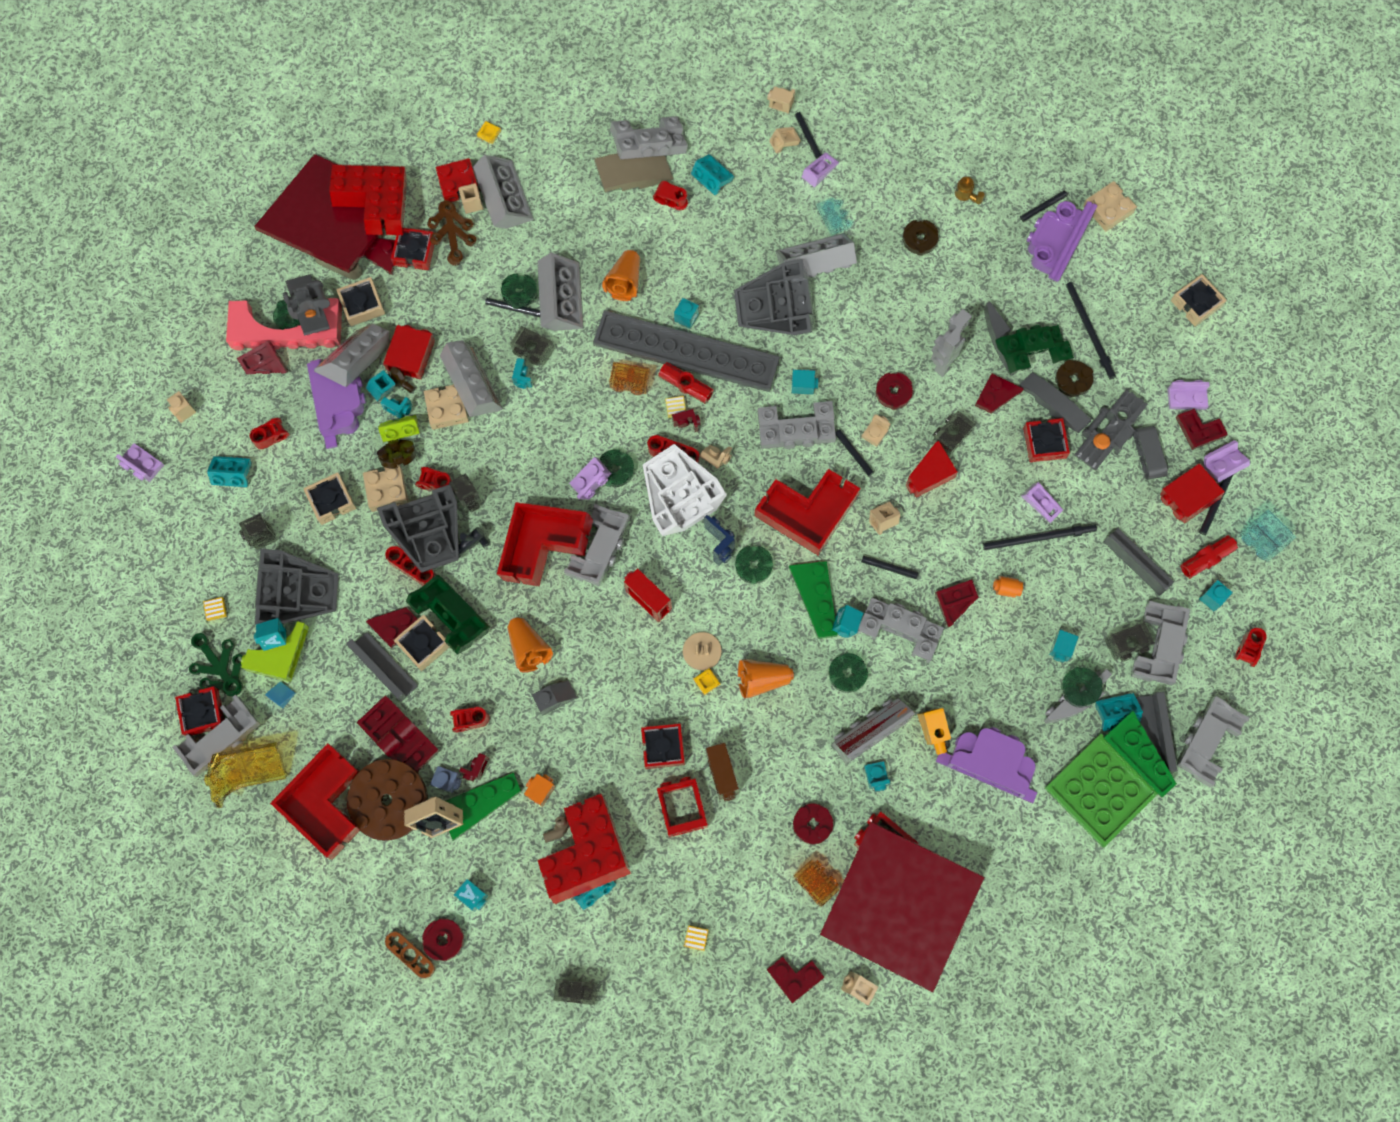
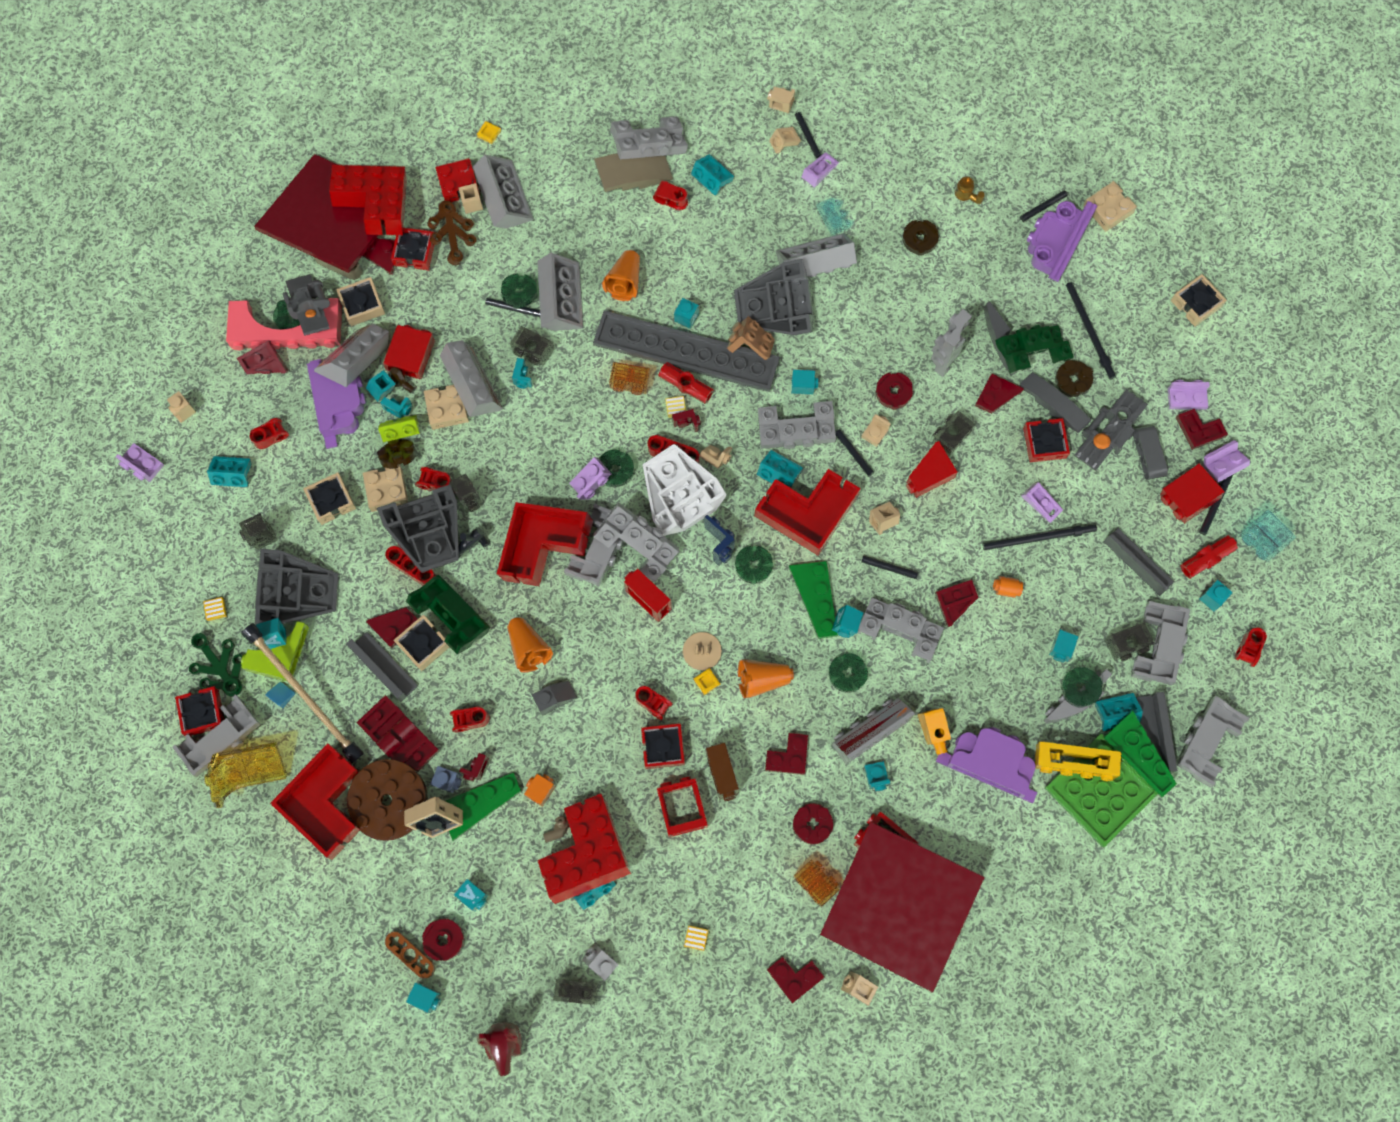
(254, 636): none -> tan hose
(424, 998): none -> teal brick
(501, 1044): none -> dark red piece
(599, 962): none -> light grey bracket
(641, 537): none -> light grey bracket
(654, 702): none -> red piece
(753, 335): none -> medium nougat bracket
(778, 467): none -> teal bracket
(791, 761): none -> dark red plate
(1044, 757): none -> yellow brick

